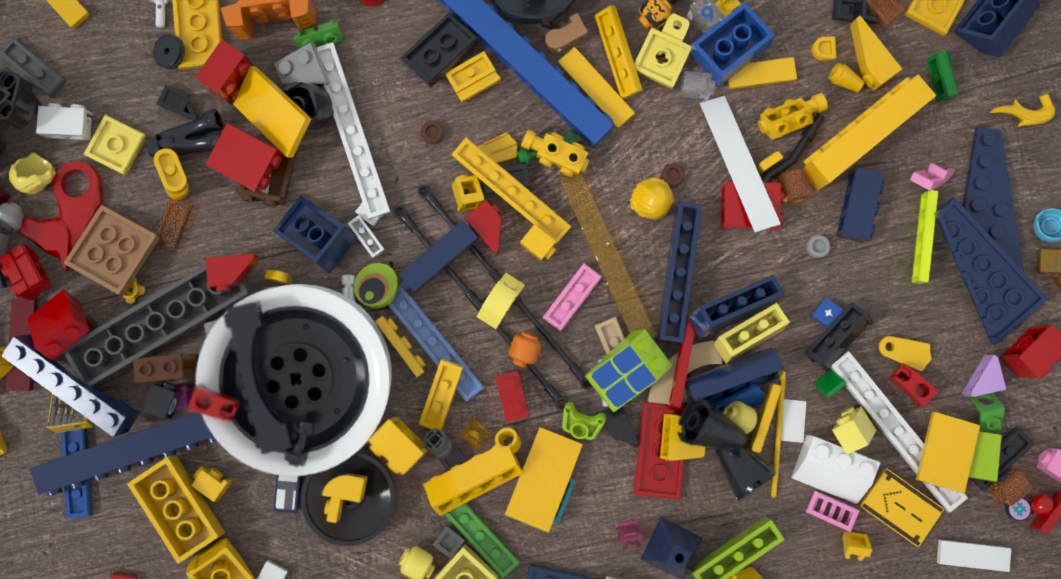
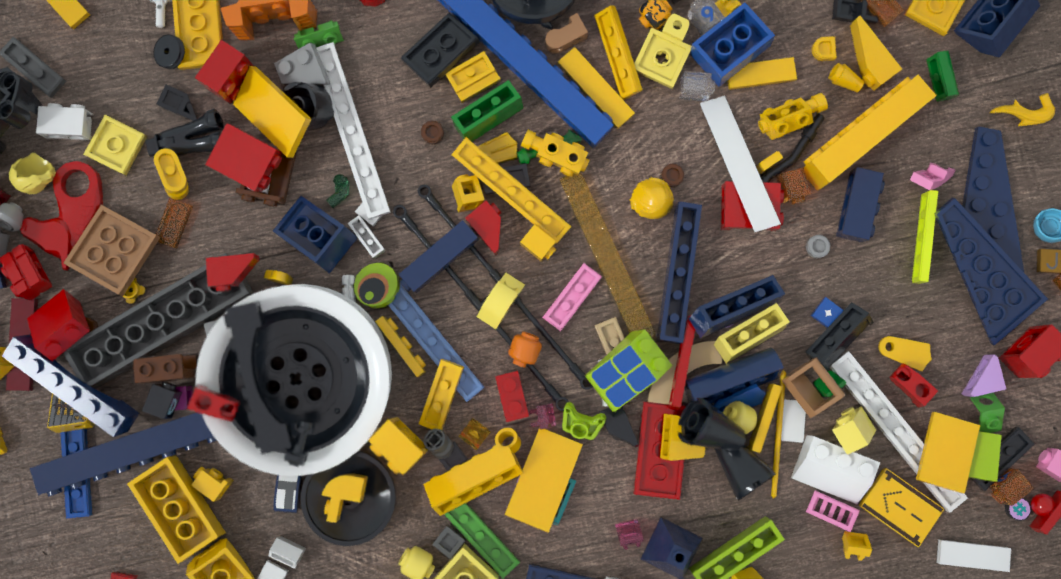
(286, 551): none -> white piece
(341, 190): none -> clear green arm
(488, 111): none -> green brick
(545, 416): none -> clear pink tile
(806, 393): none -> medium nougat tile

